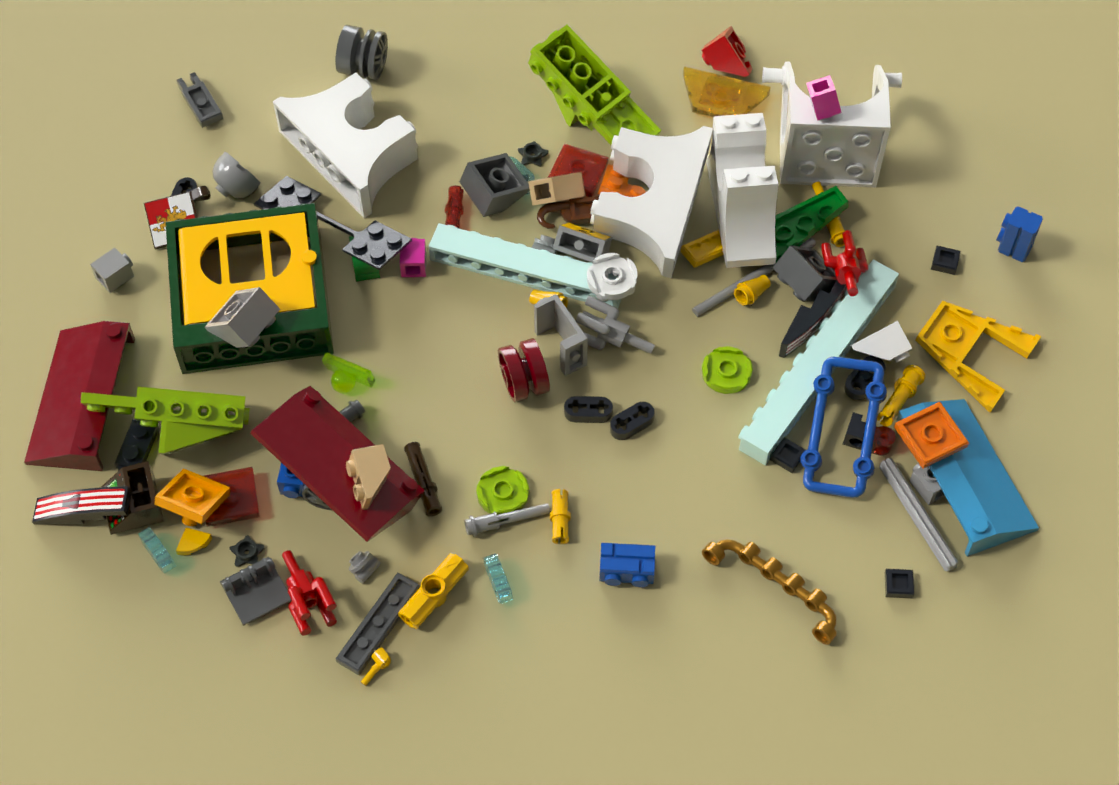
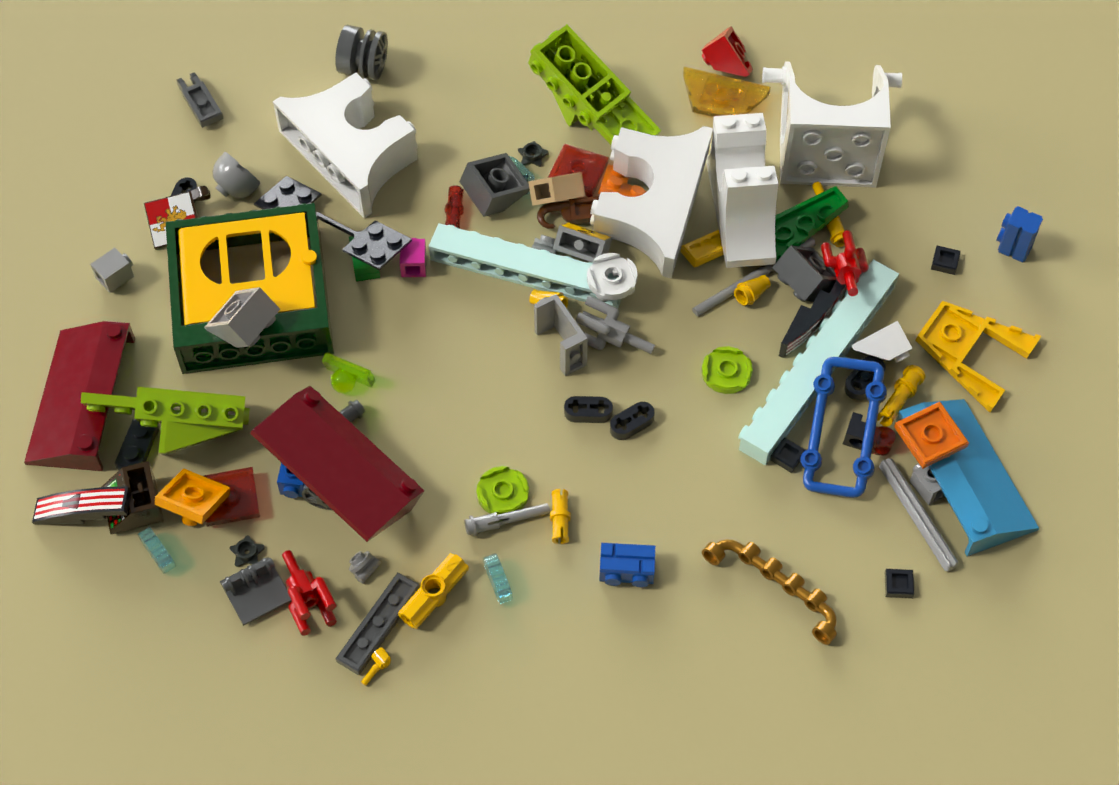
(192, 541): yellow tile -> none
(369, 470): tan slope -> none
(423, 478): dark brown pin -> none
(523, 370): dark red wheel -> none
(823, 97): dark pink brick -> none

